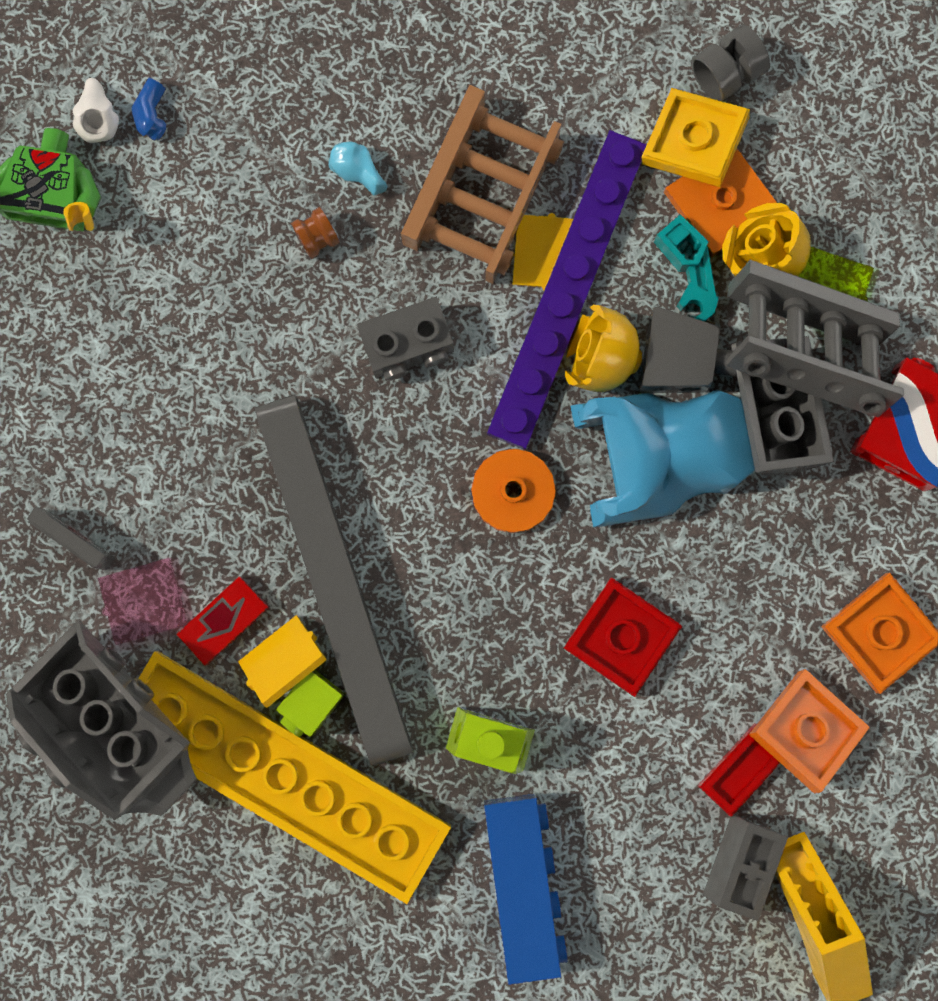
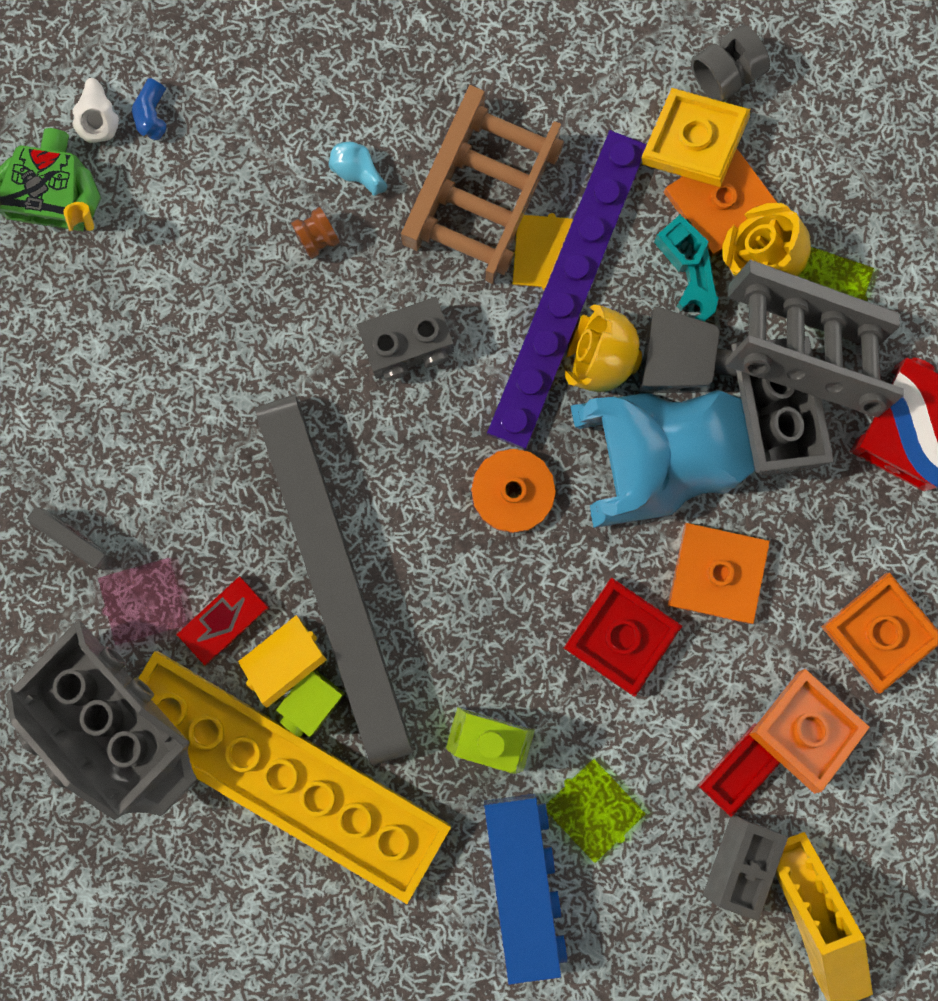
(594, 810): none -> clear neon green piece
(718, 573): none -> orange plate

